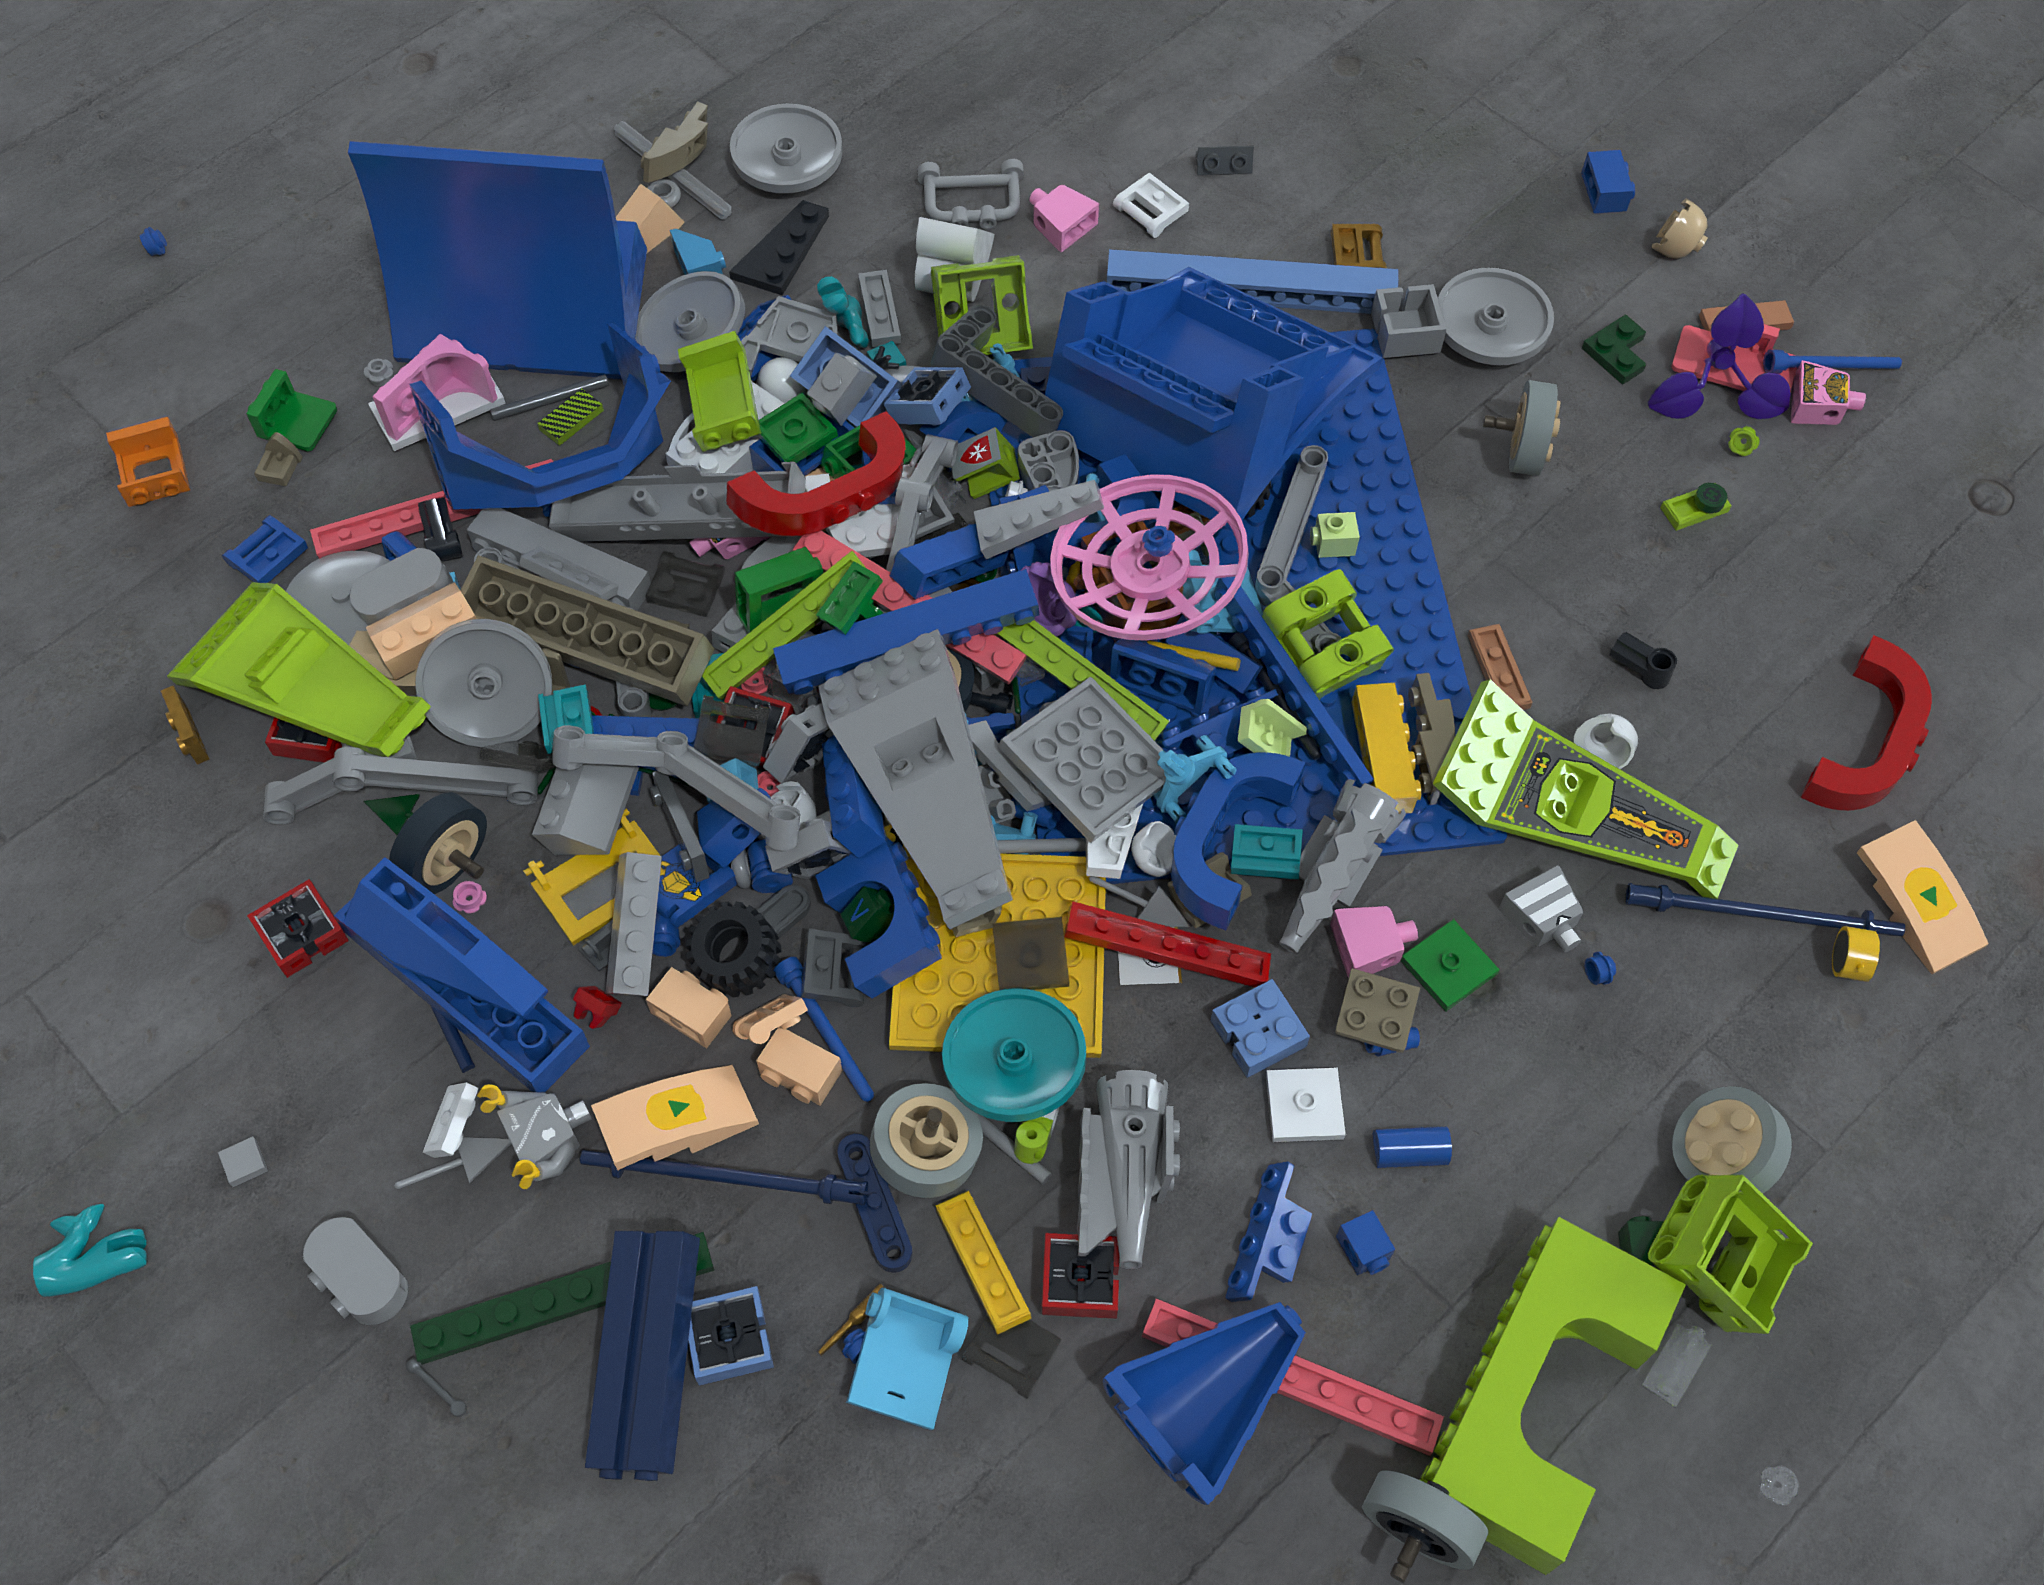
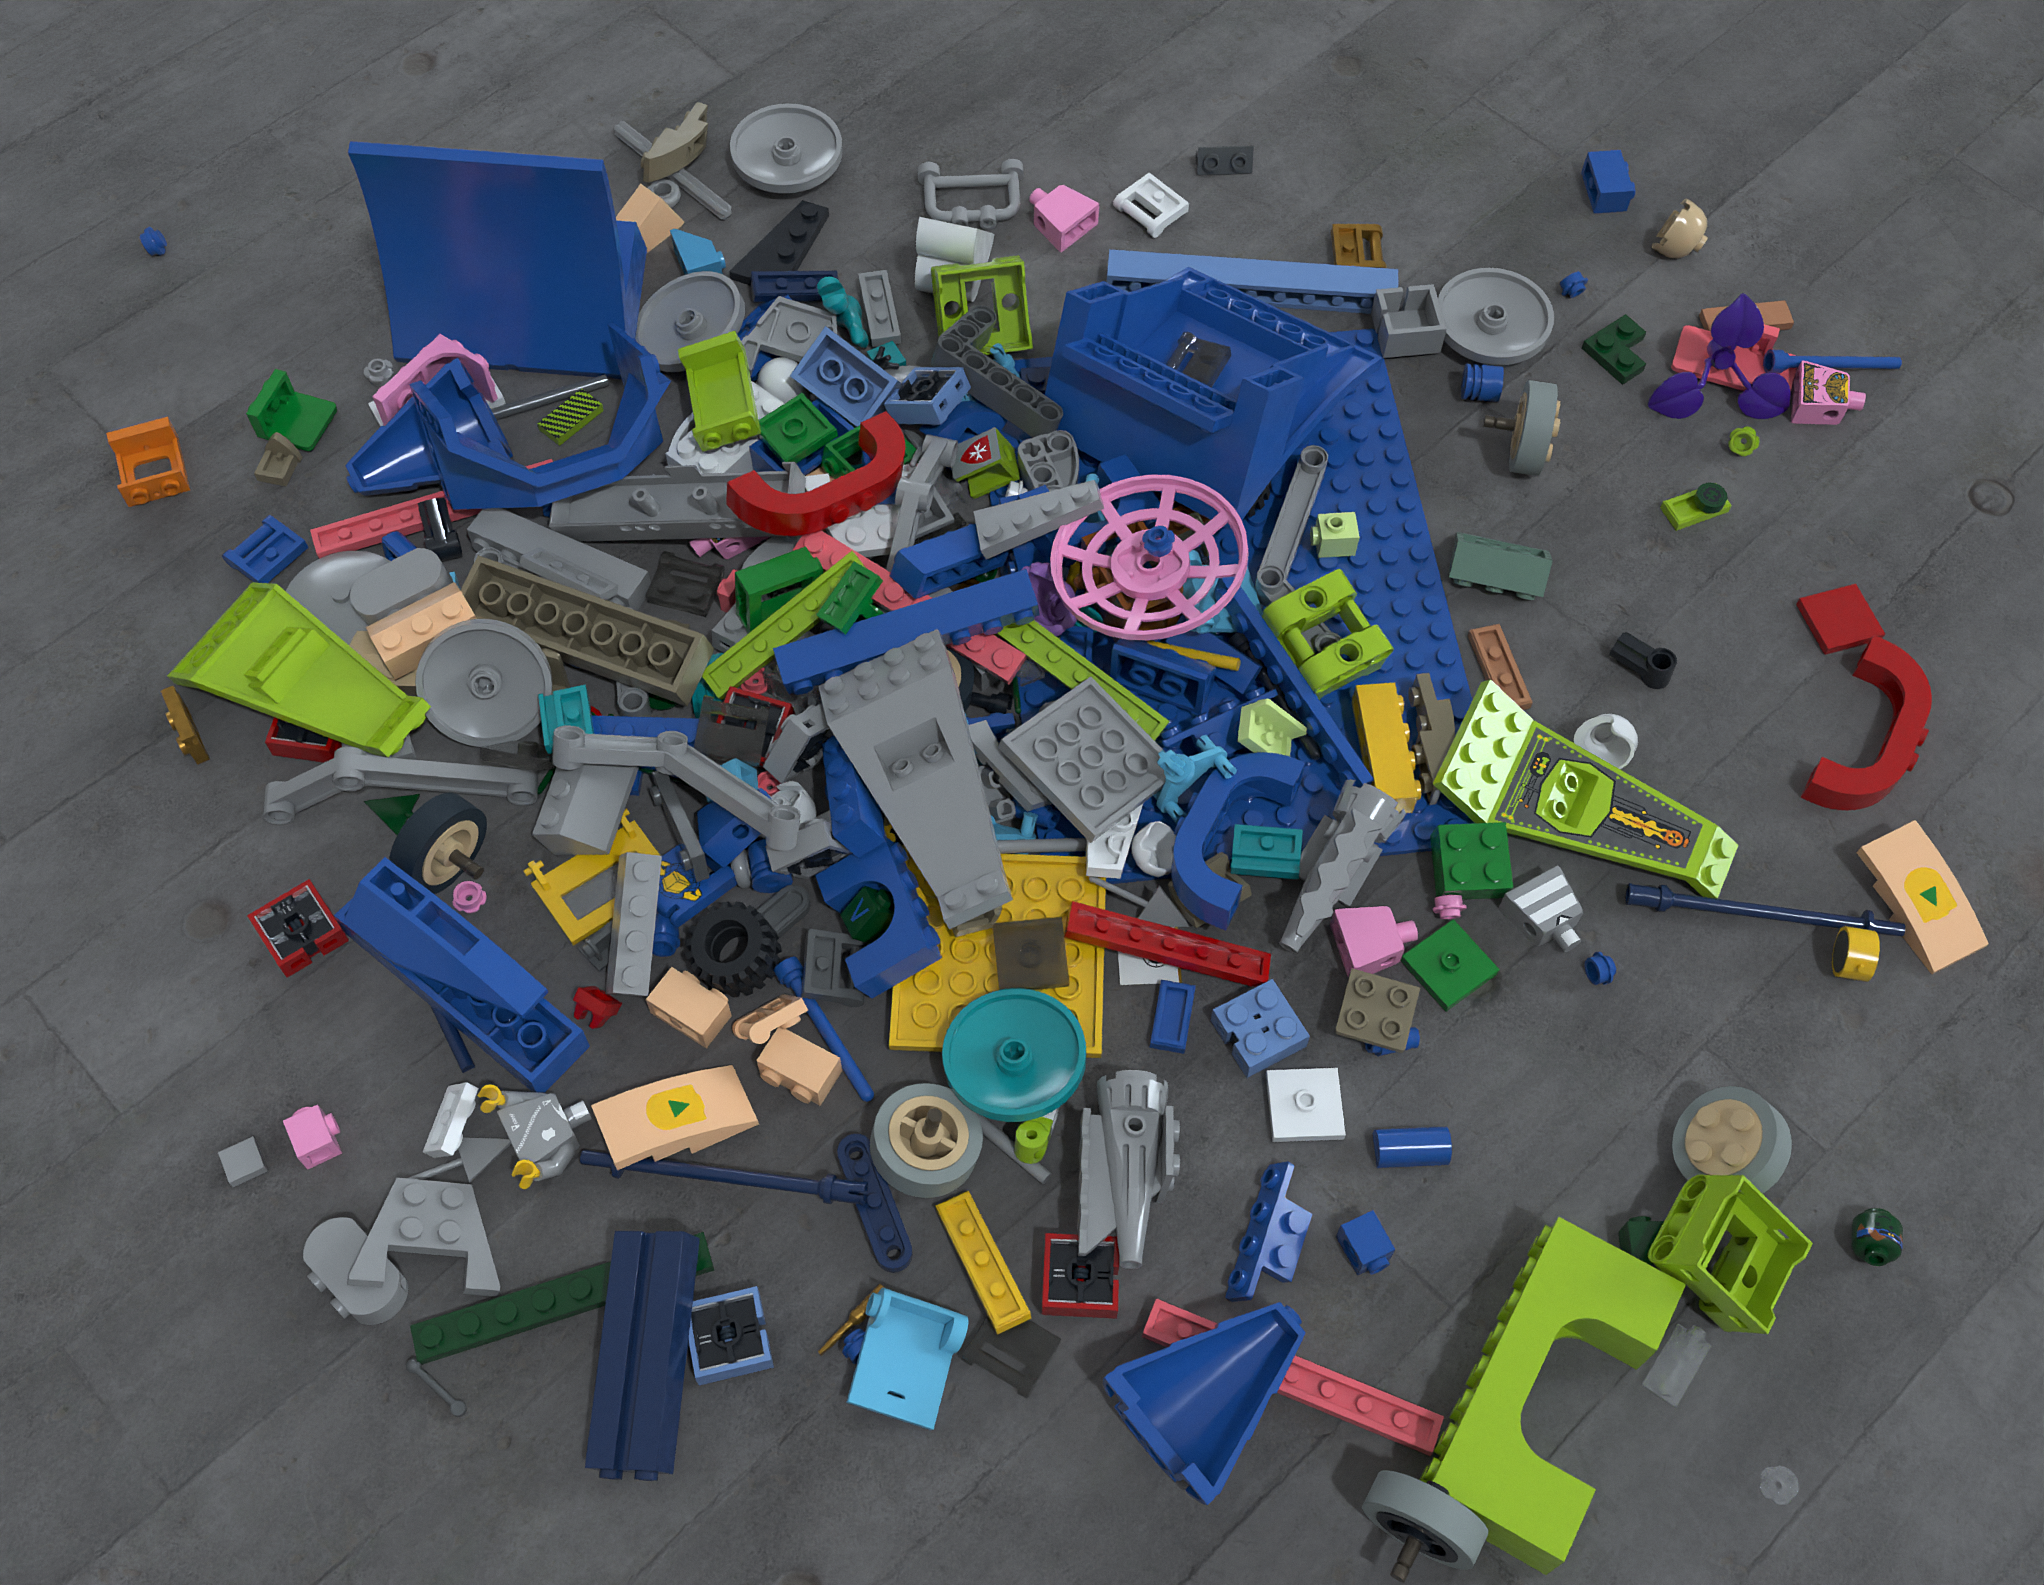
(61, 1272): teal piece -> none
(313, 1135): none -> bright pink brick
(399, 454): none -> blue cone
(432, 1221): none -> light grey wing
(726, 592): none -> coral plate
(796, 284): none -> dark blue tile
(840, 387): light grey torso -> none
(1172, 1016): none -> blue tile
(1206, 362): none -> clear smoke plate
(1449, 906): none -> bright pink plate
(1471, 860): none -> green brick
(1482, 382): none -> blue piece
(1500, 565): none -> sand green slope
(1573, 284): none -> blue plate
(1840, 618): none -> red tile
(1877, 1237): none -> dark green head

